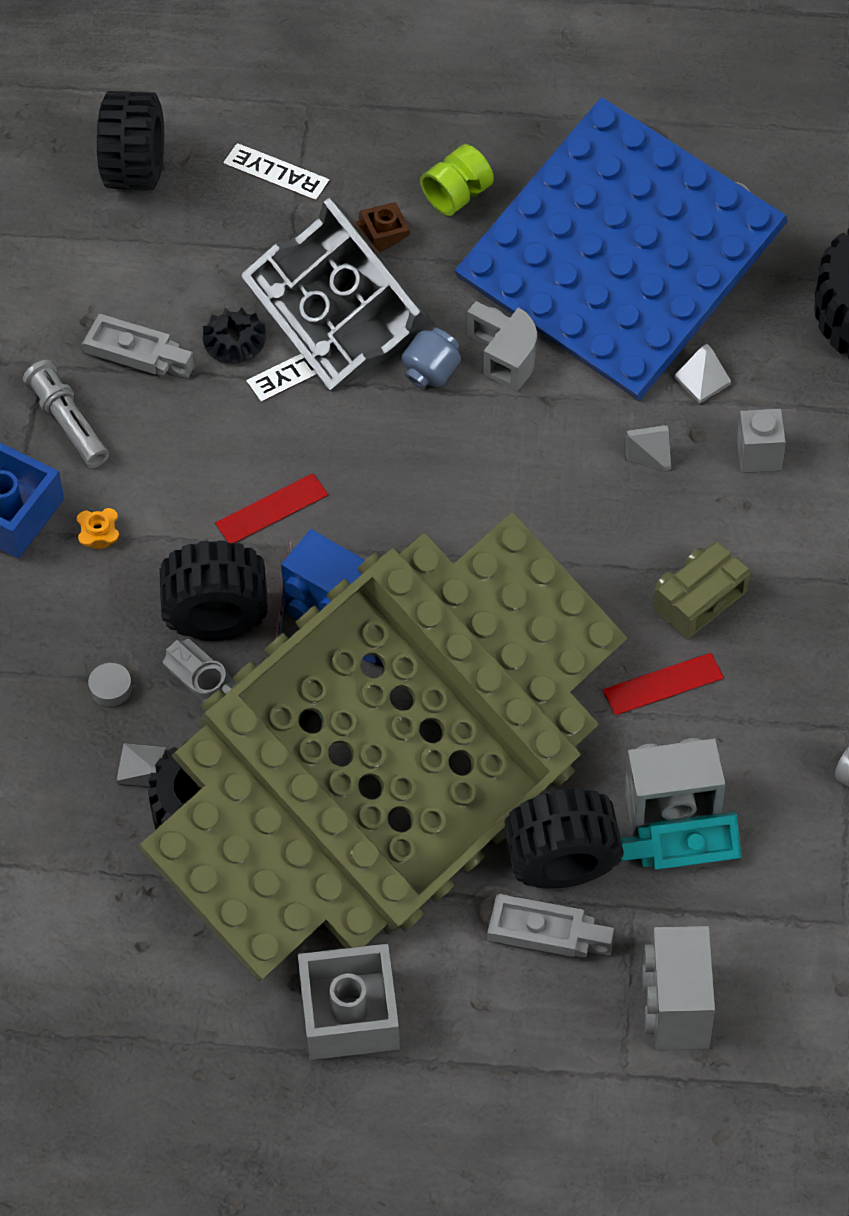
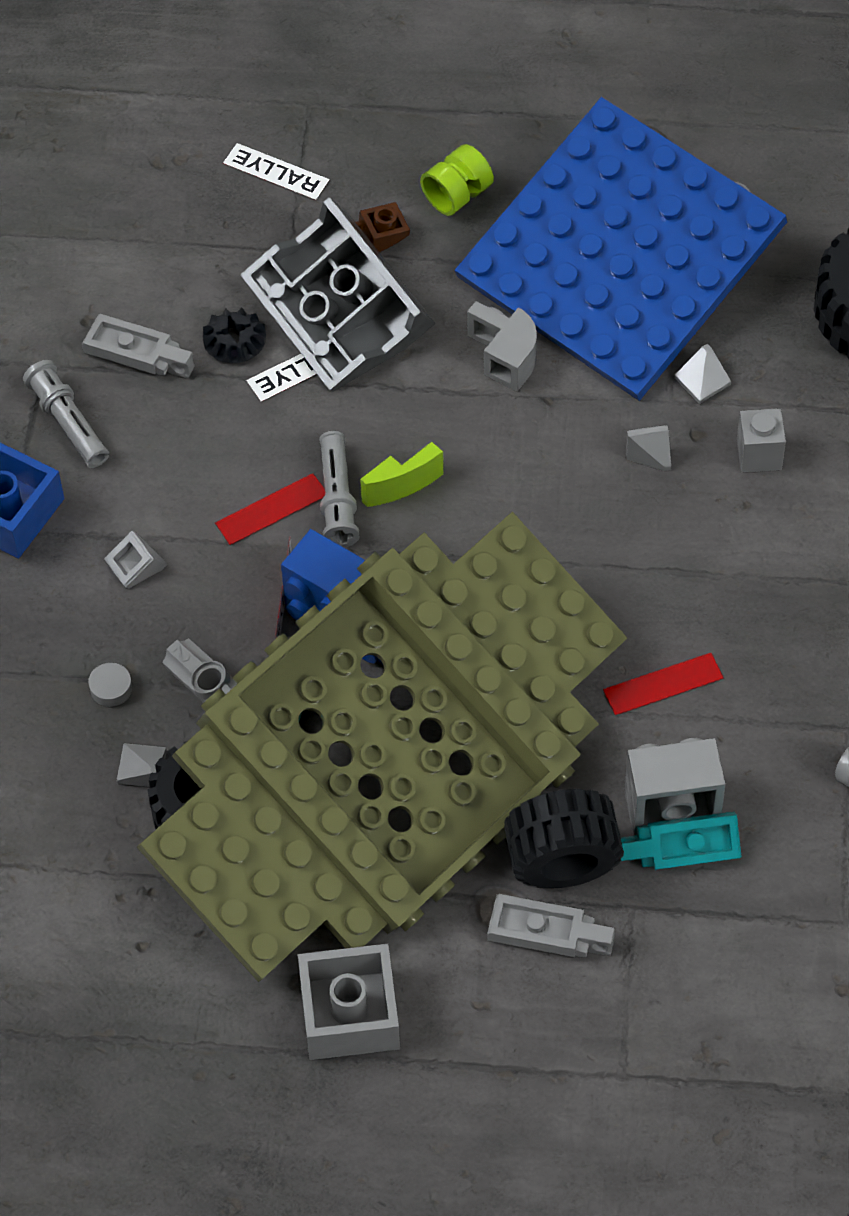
(98, 537): light orange plate -> none
(130, 140): black tyre -> none
(134, 560): none -> light grey slope
(213, 590): black tyre -> none
(337, 503): none -> light grey pin
(395, 481): none -> lime slope
(431, 358): sand blue head -> none
(679, 988): light grey brick -> none
(700, 589): olive brick -> none

